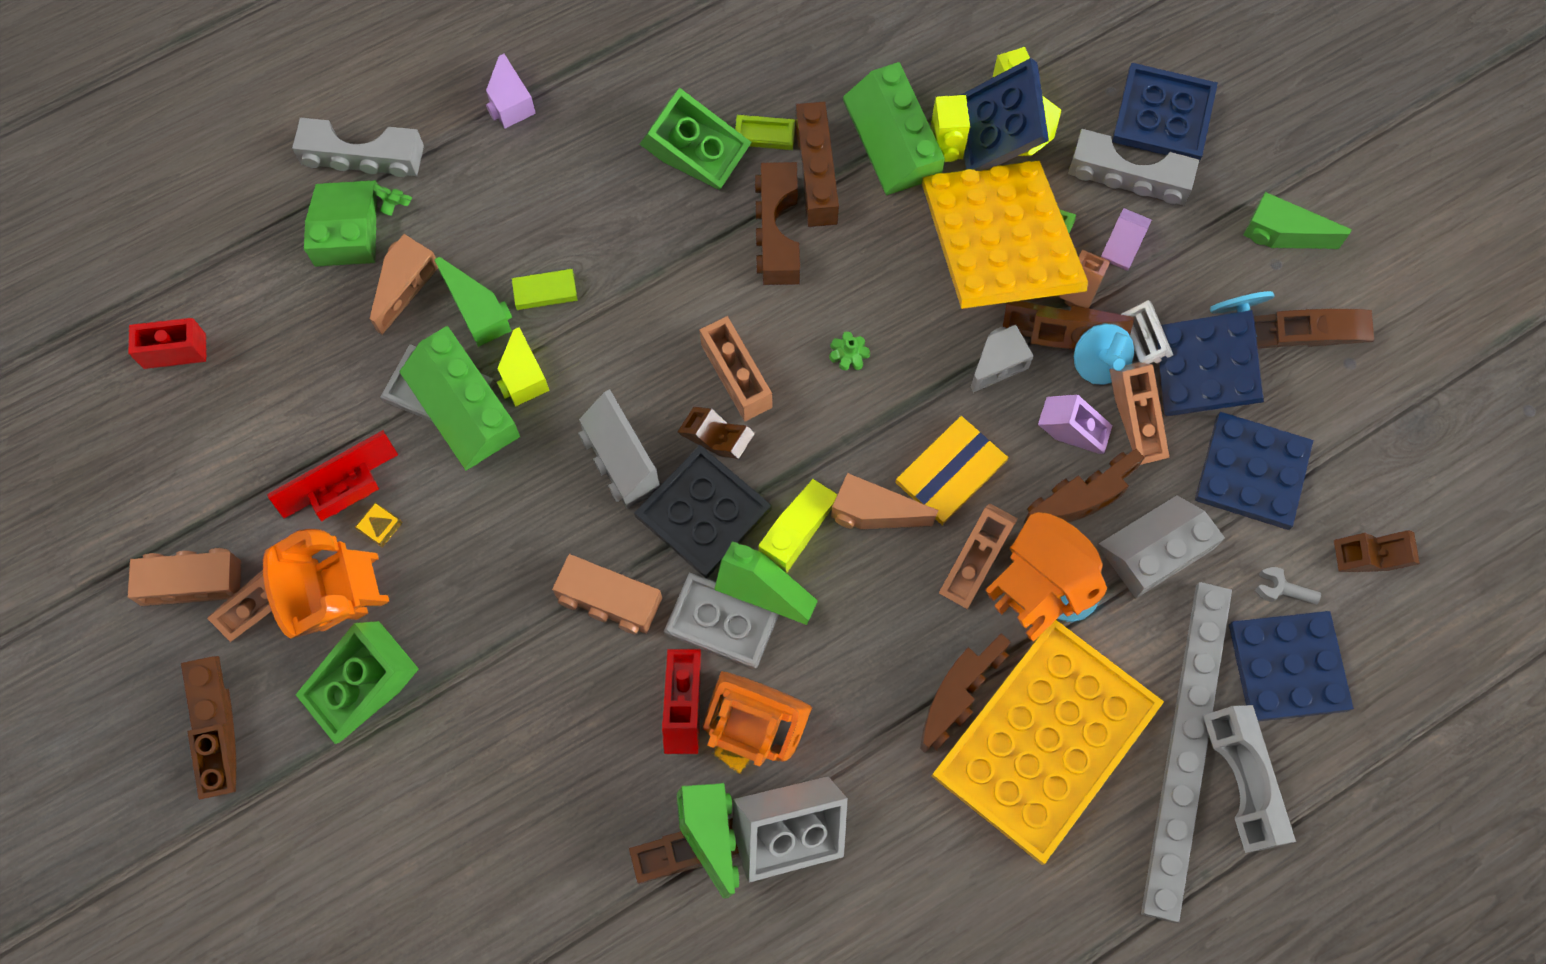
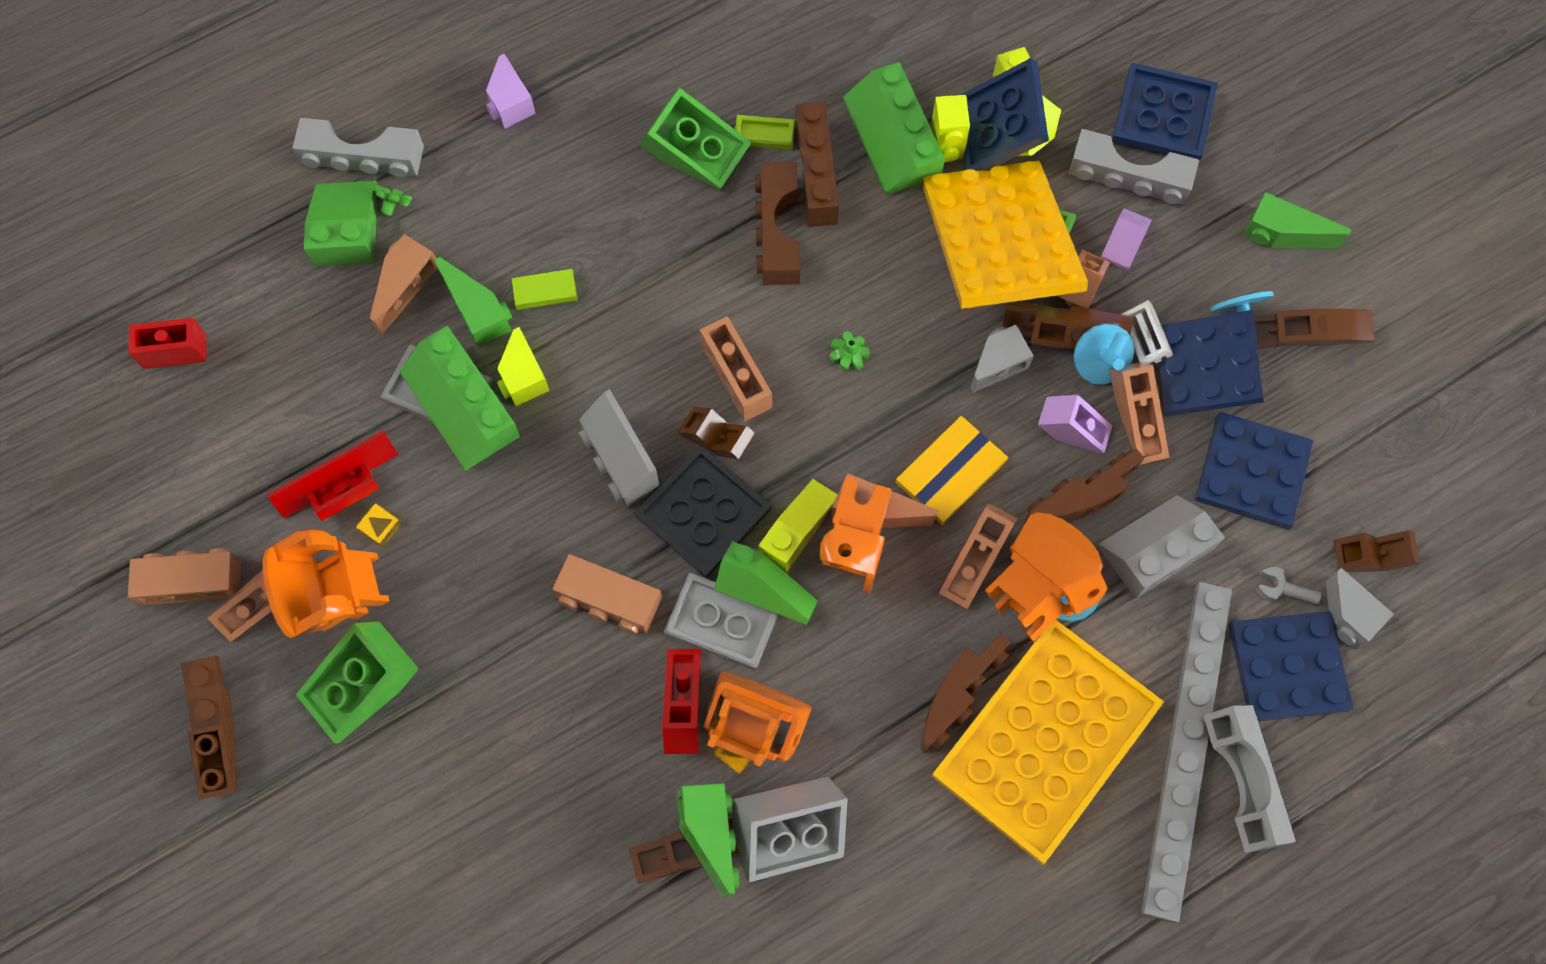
(857, 530): none -> orange piece
(1354, 610): none -> light grey slope

